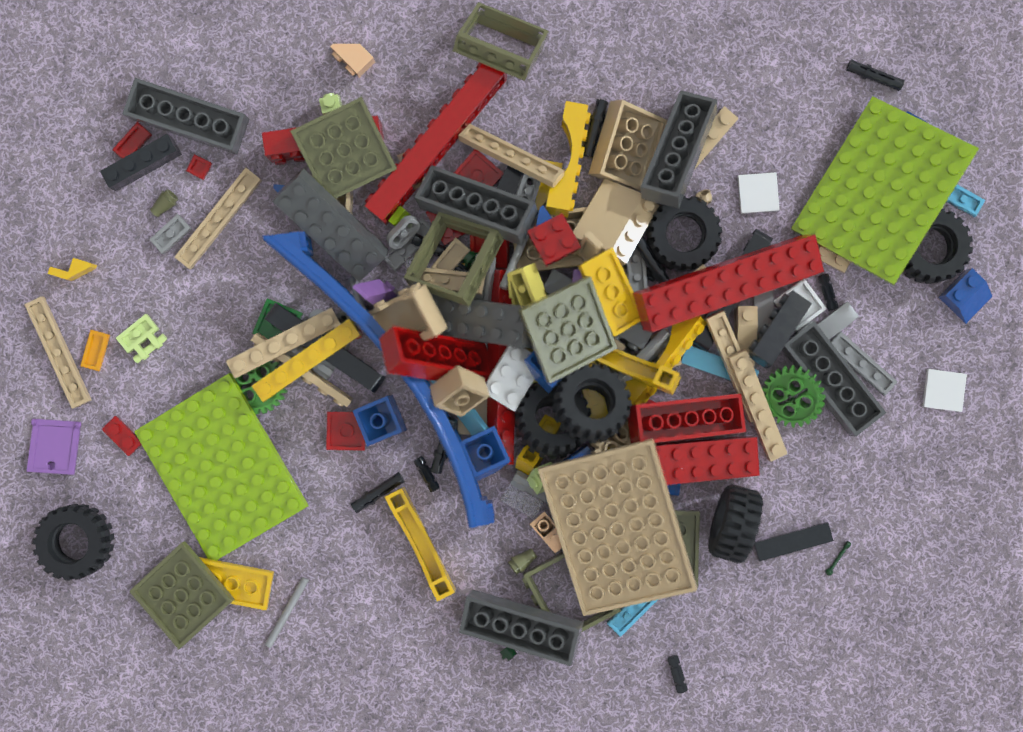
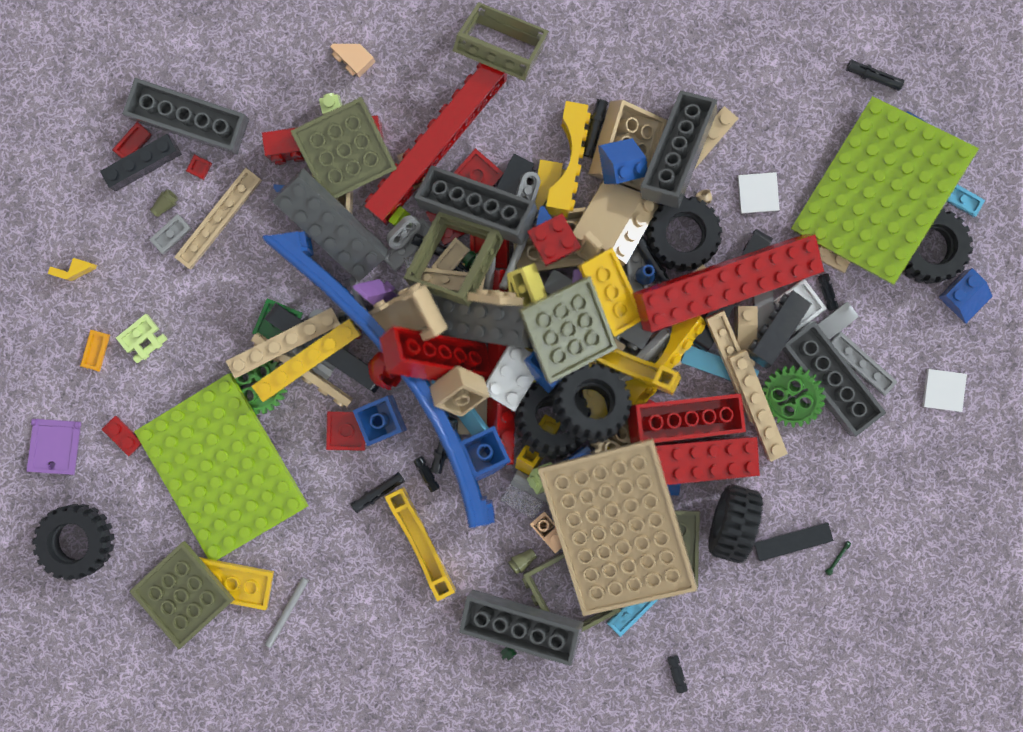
(58, 352): tan plate -> none
(379, 375): none -> red cylinder
(495, 297): none -> tan plate
(511, 155): tan plate -> none
(622, 161): none -> blue slope
(644, 278): none -> blue cone

